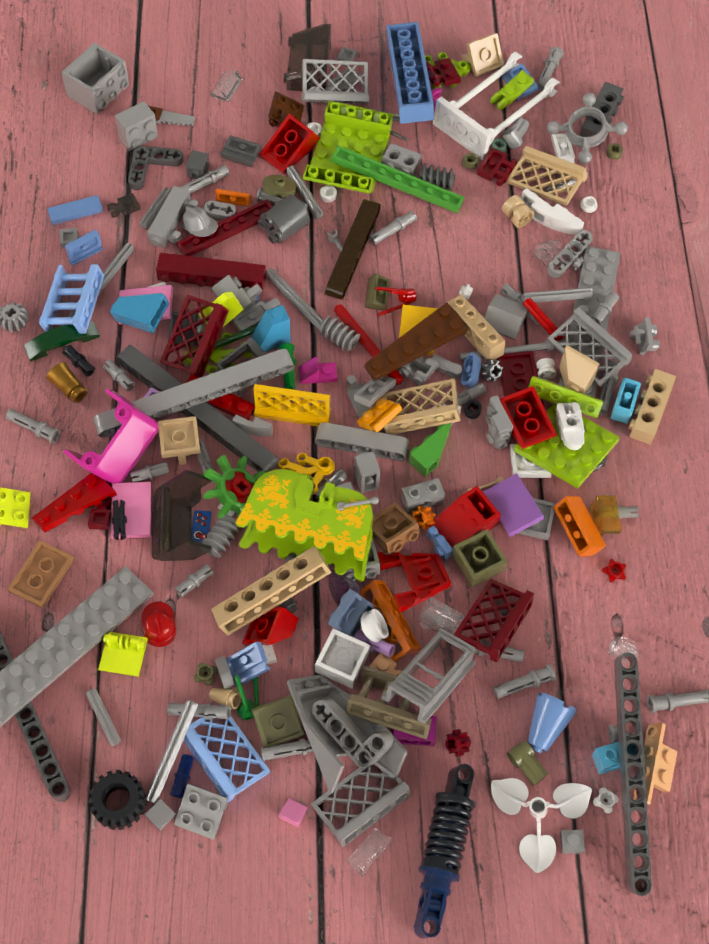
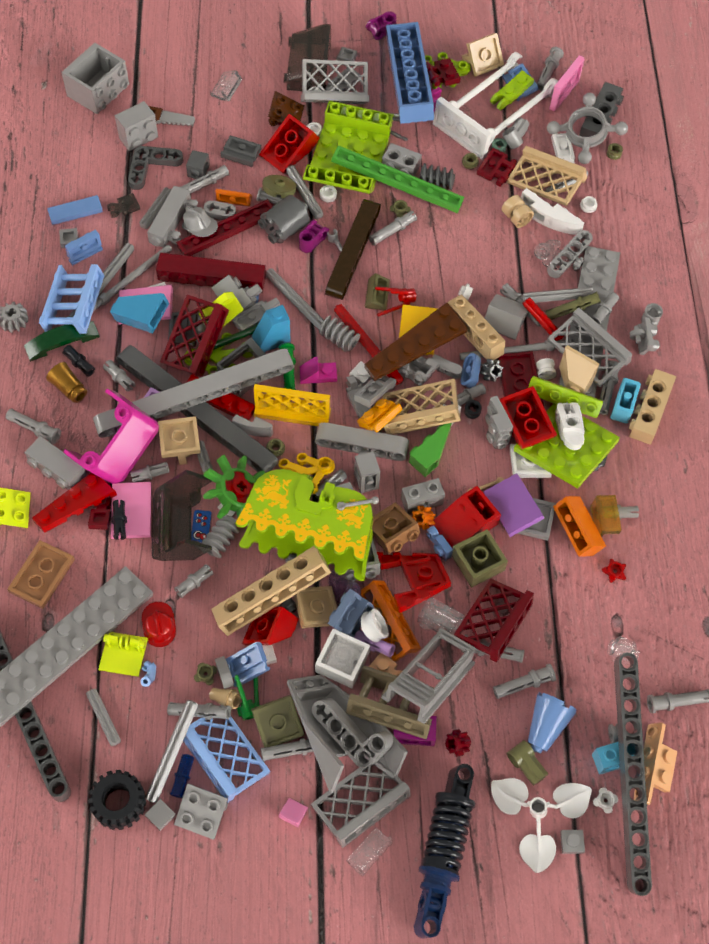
(54, 463): none -> light grey brick
(104, 298): none -> light grey bar
(149, 678): none -> light blue arm
(276, 443): none -> olive plate
(312, 236): none -> magenta piece
(315, 606): none -> tan plate
(360, 373): none -> white plate
(379, 27): none -> magenta piece
(400, 208): none -> olive plate
(566, 83): none -> bright pink tile
(581, 302): none -> olive pin
(653, 312): none -> light grey wheel

